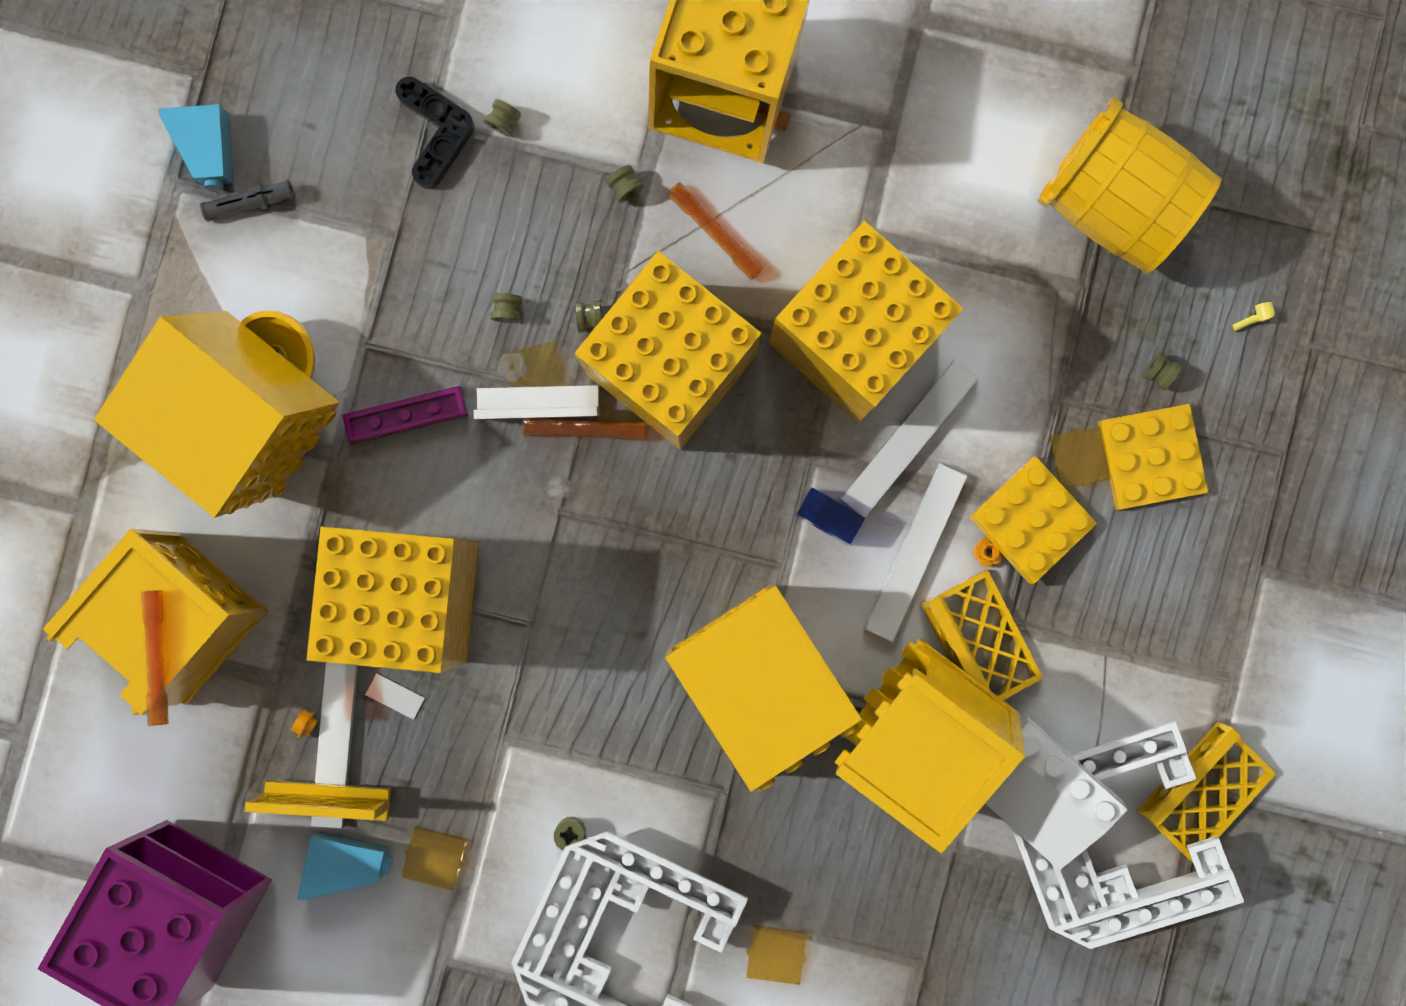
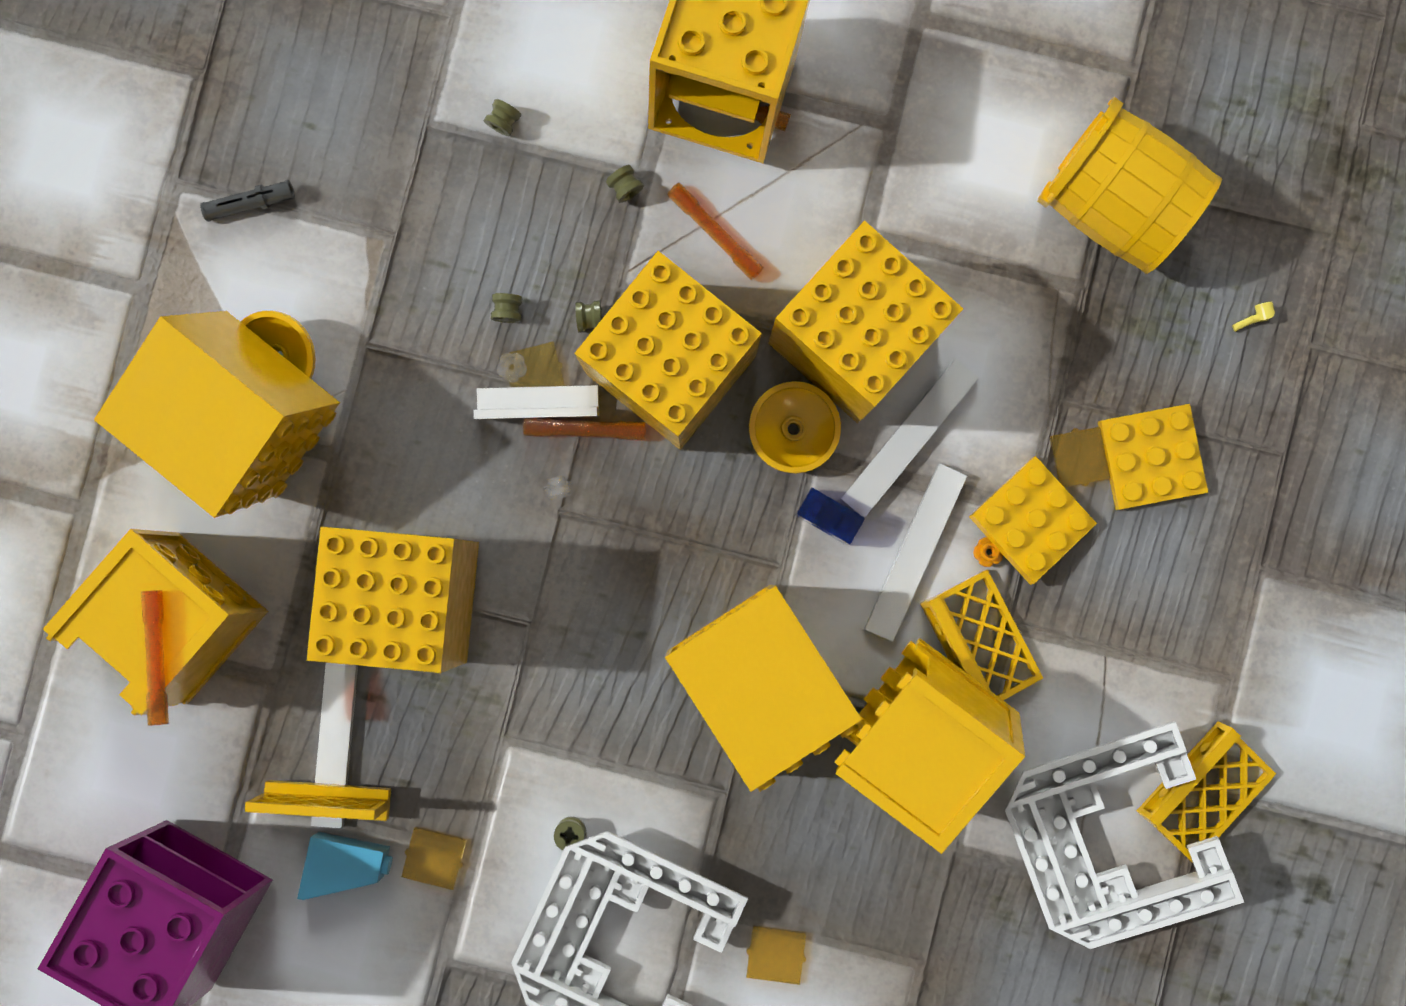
(202, 141): medium azure slope -> none
(304, 723): light orange plate -> none
(395, 696): white sticker -> none
(405, 415): magenta tile -> none
(445, 133): black beam -> none
(798, 405): none -> yellow dish
(1055, 799): white slope -> none
(1162, 371): olive wheel -> none

